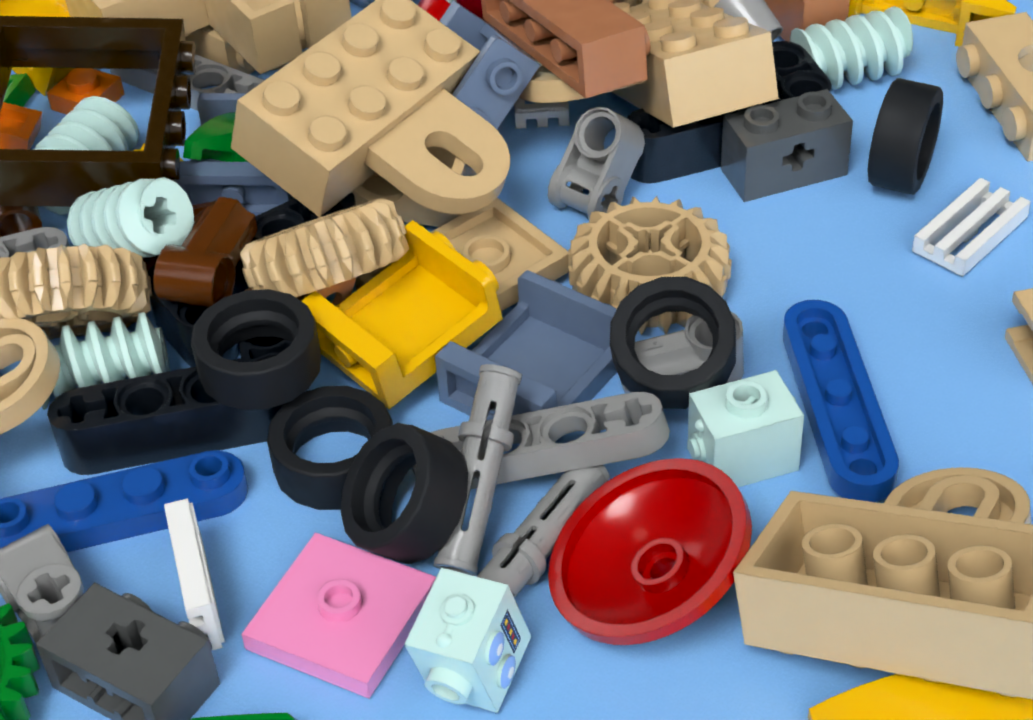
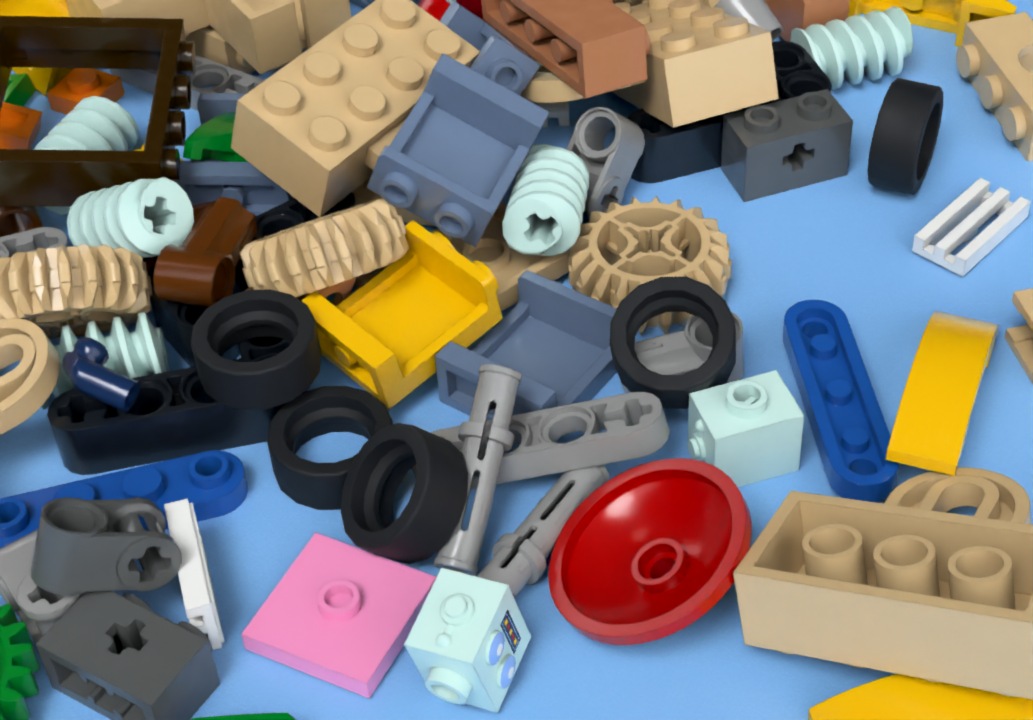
(93, 379): none -> dark blue arm
(95, 543): none -> dark grey piece
(458, 150): none -> sand blue panel
(546, 202): none -> light aqua piece
(941, 392): none -> yellow slope

